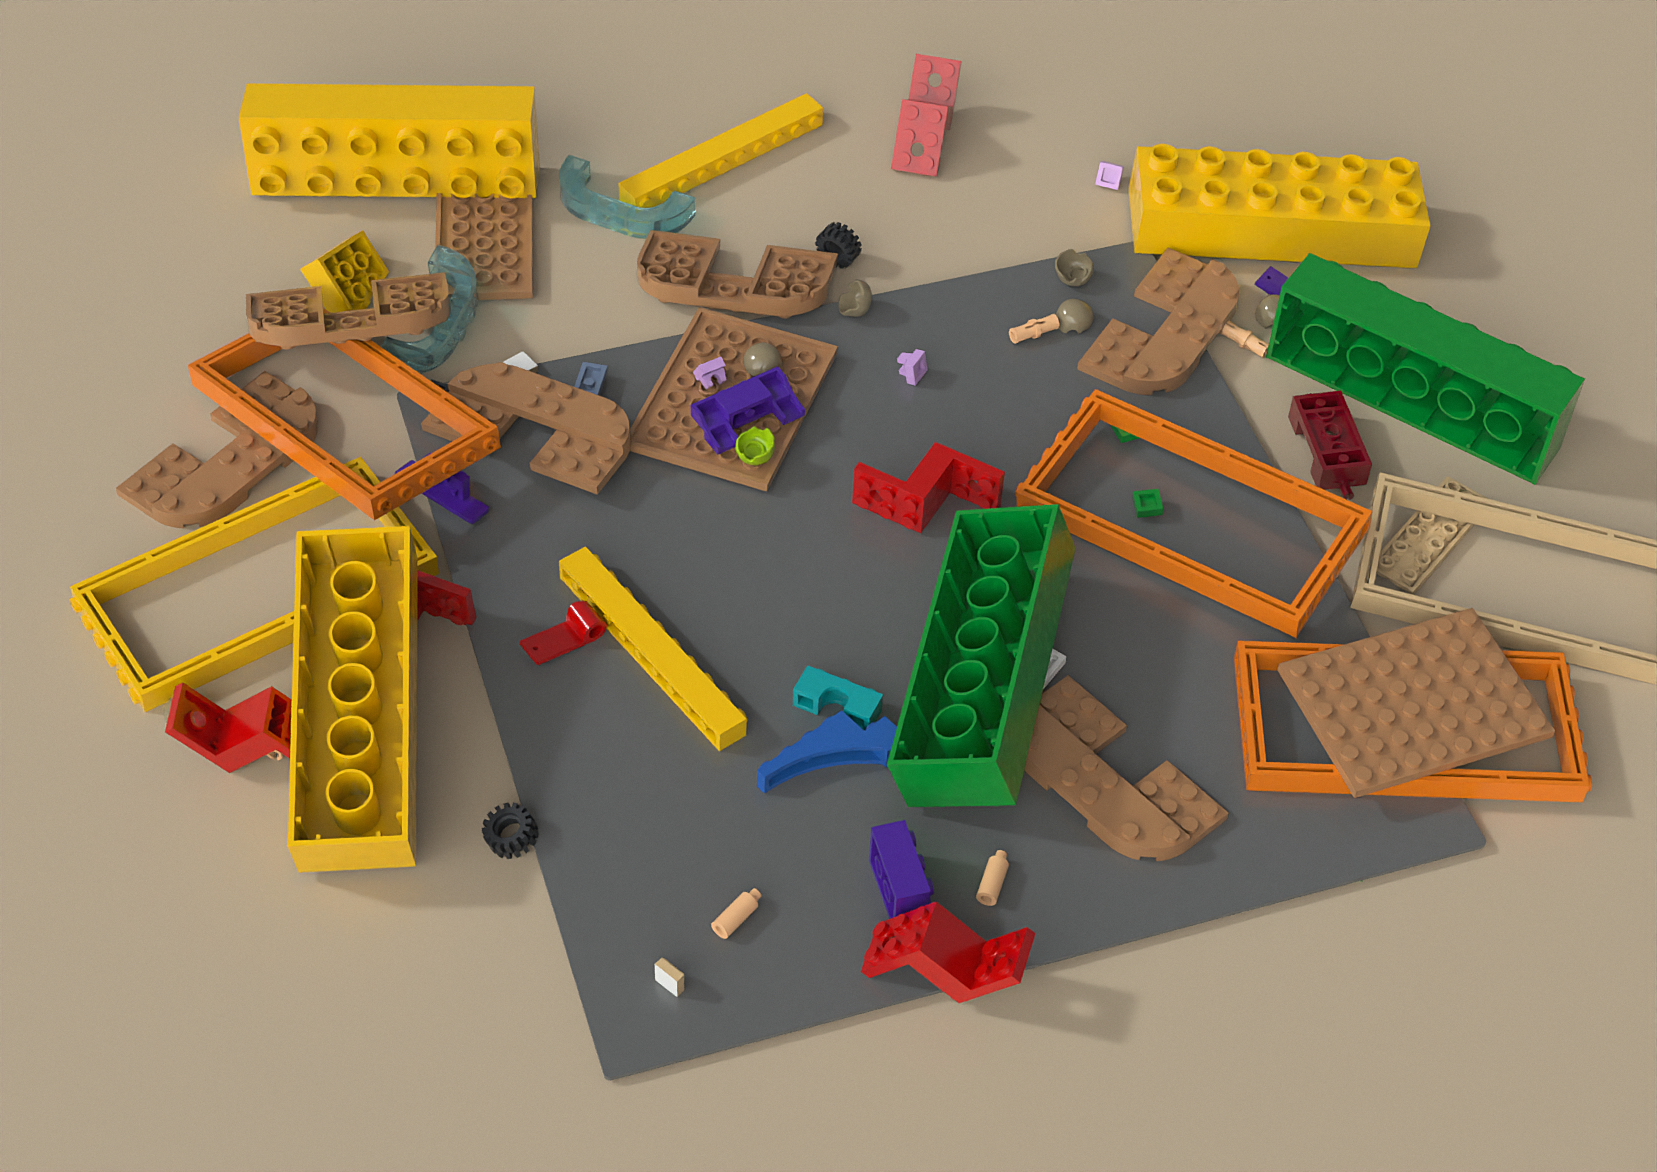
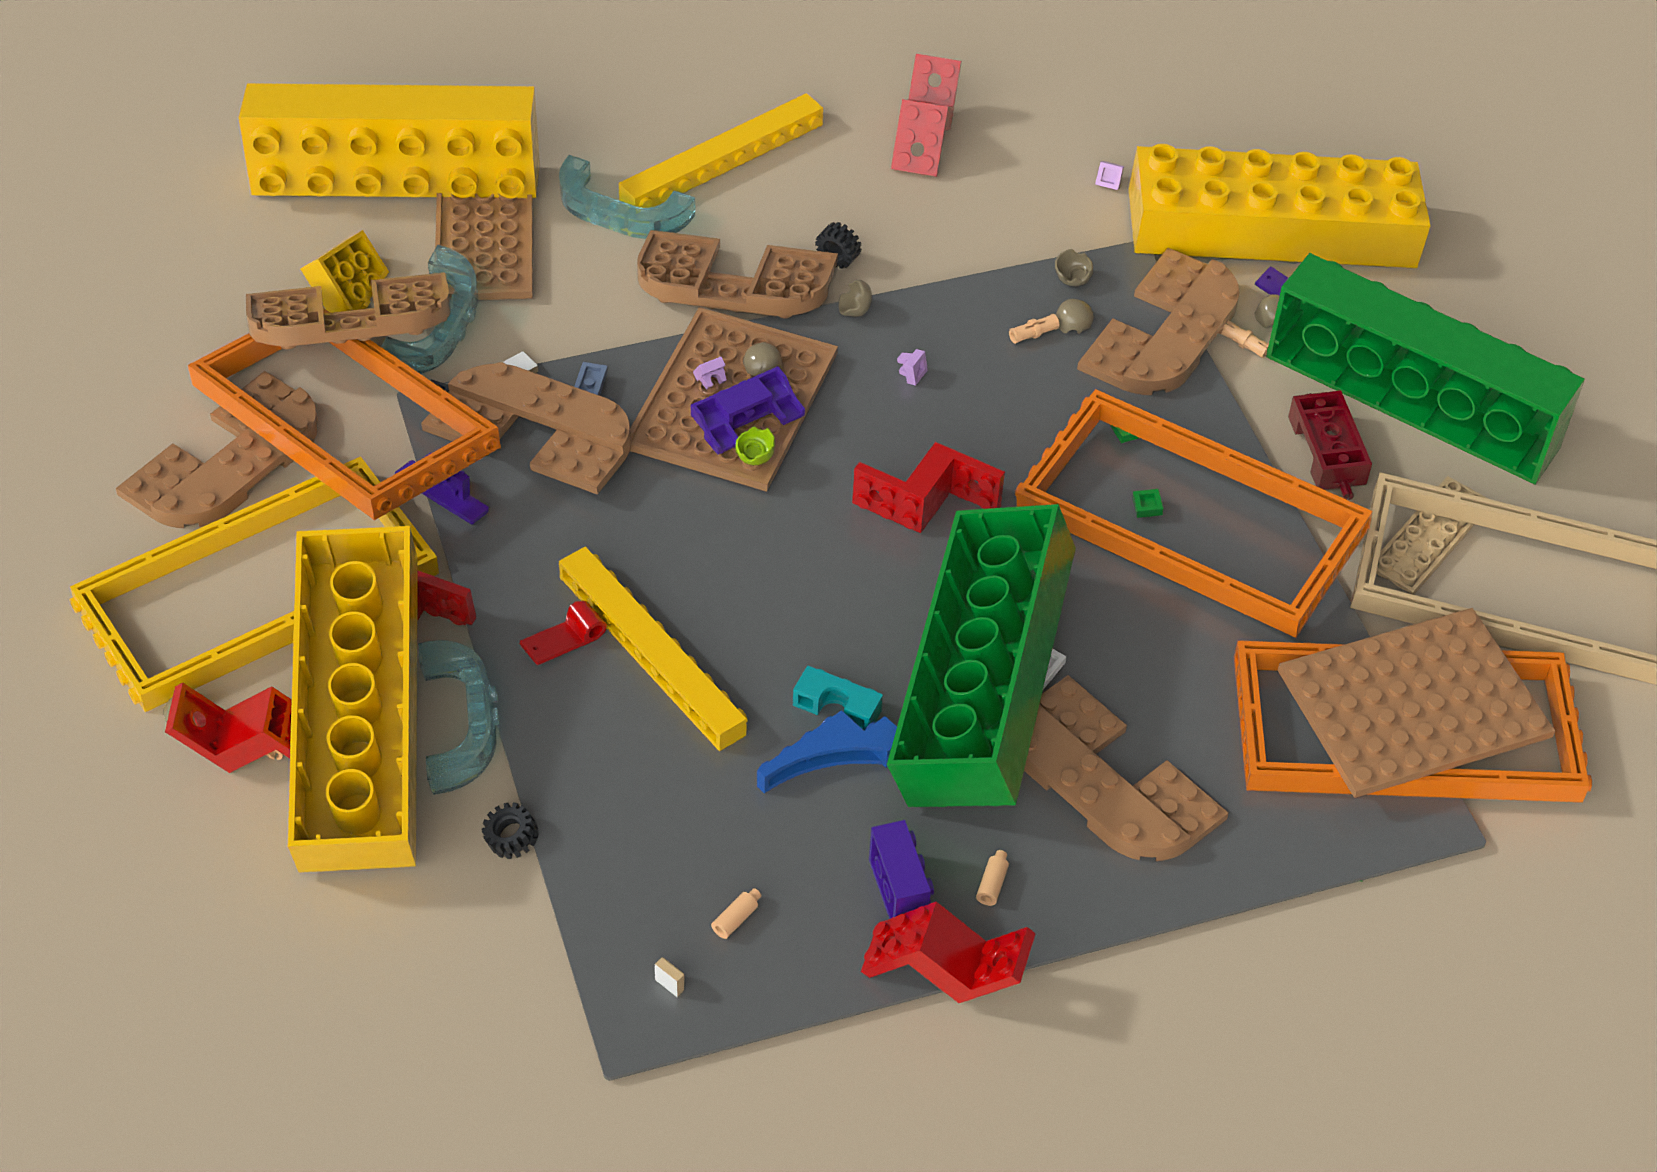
(468, 760): none -> clear light blue arch

